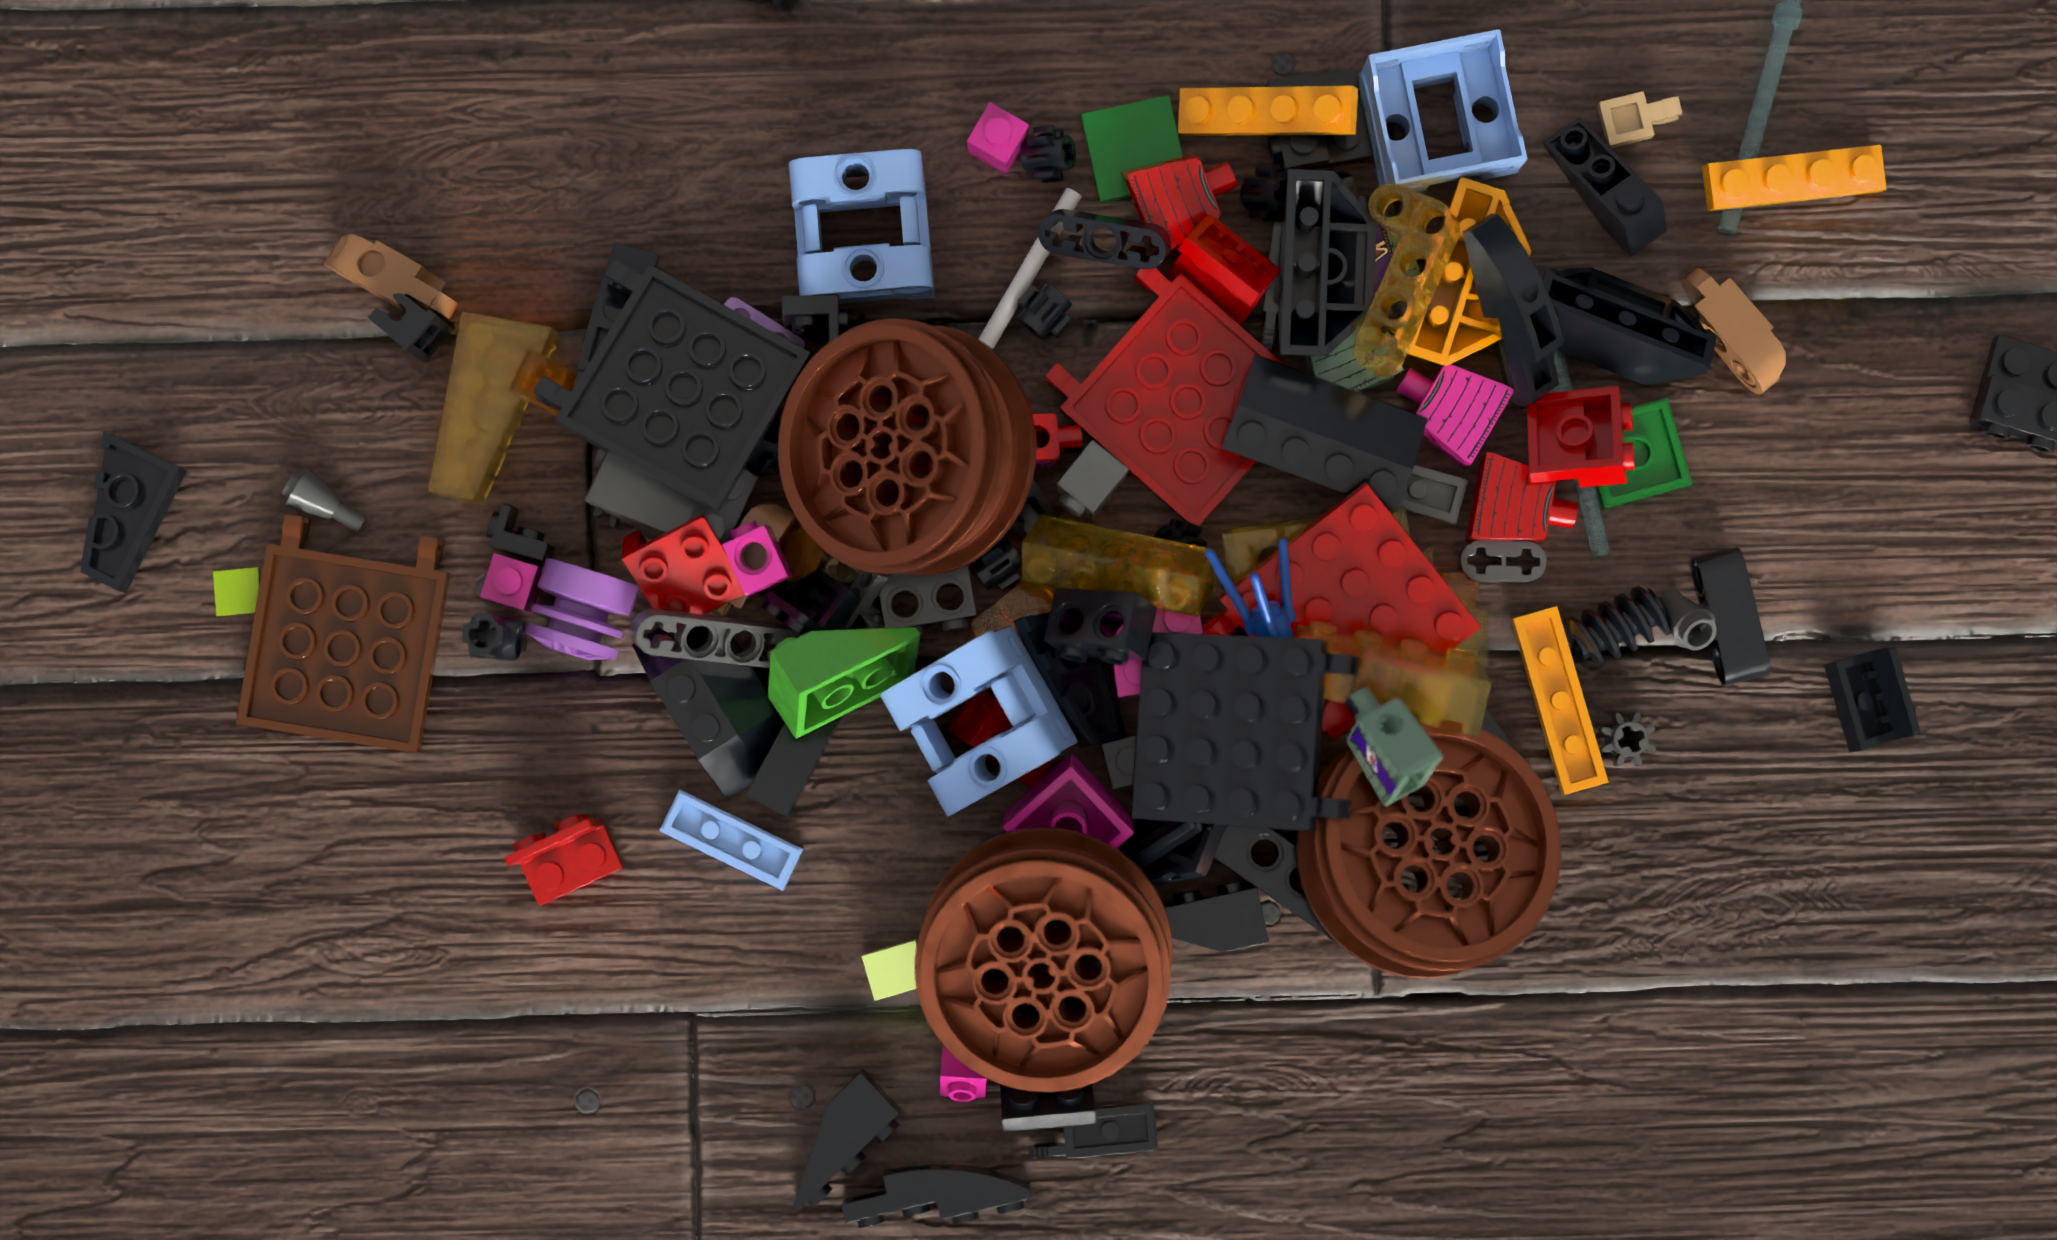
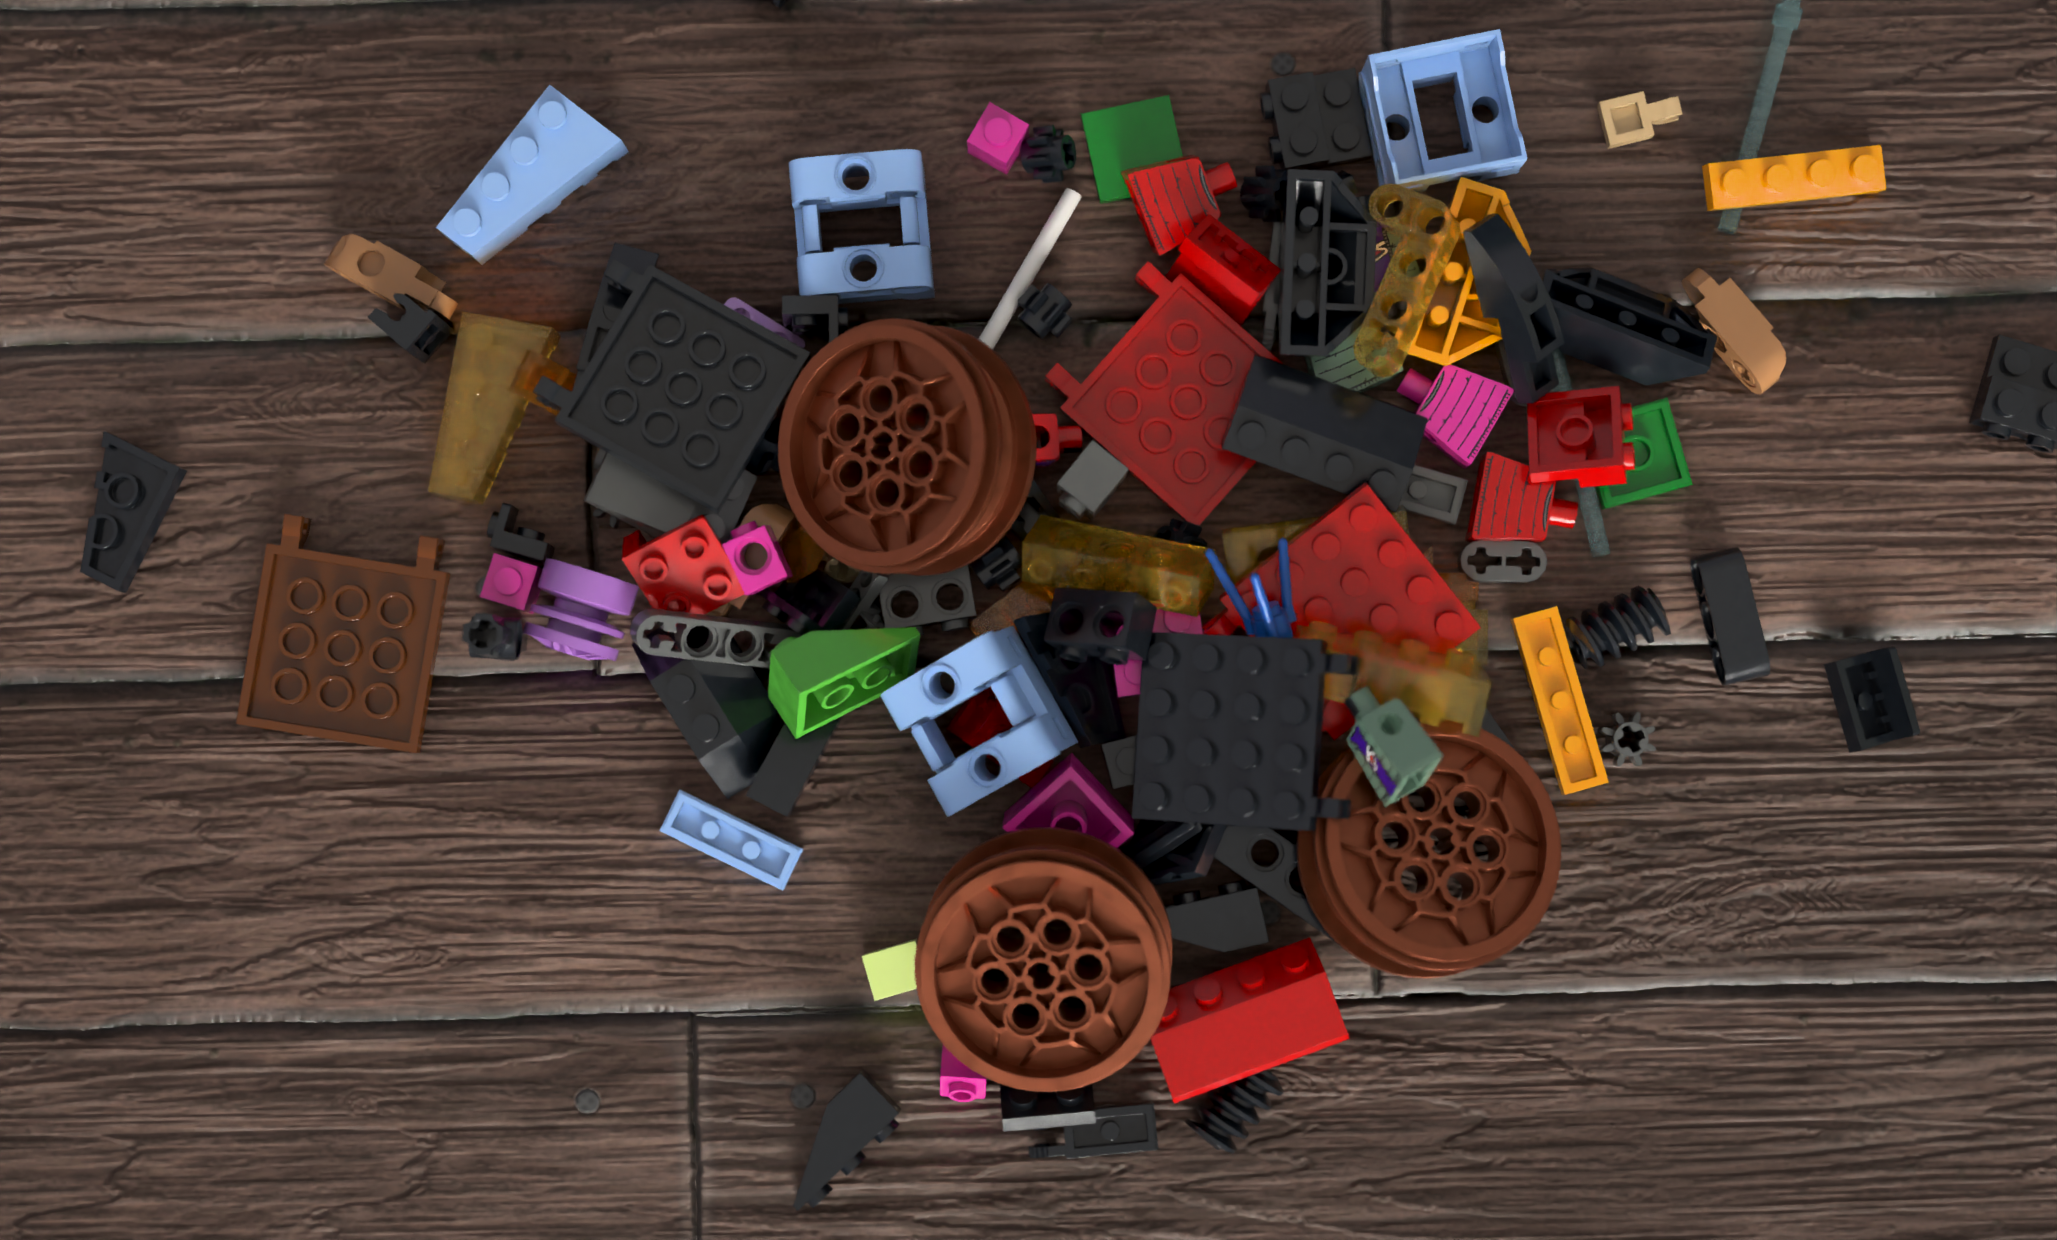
(236, 591): lime sticker -> none
(311, 495): dark grey cone -> none
(530, 175): none -> light blue wedge
(566, 859): red bracket -> none
(955, 1188): black slope -> none
(1074, 221): black beam -> none
(1233, 1108): none -> black piece
(1246, 1020): none -> red slope
(1268, 111): light orange plate -> none
(1608, 187): black slope -> none
(1688, 622): dark grey cone -> none

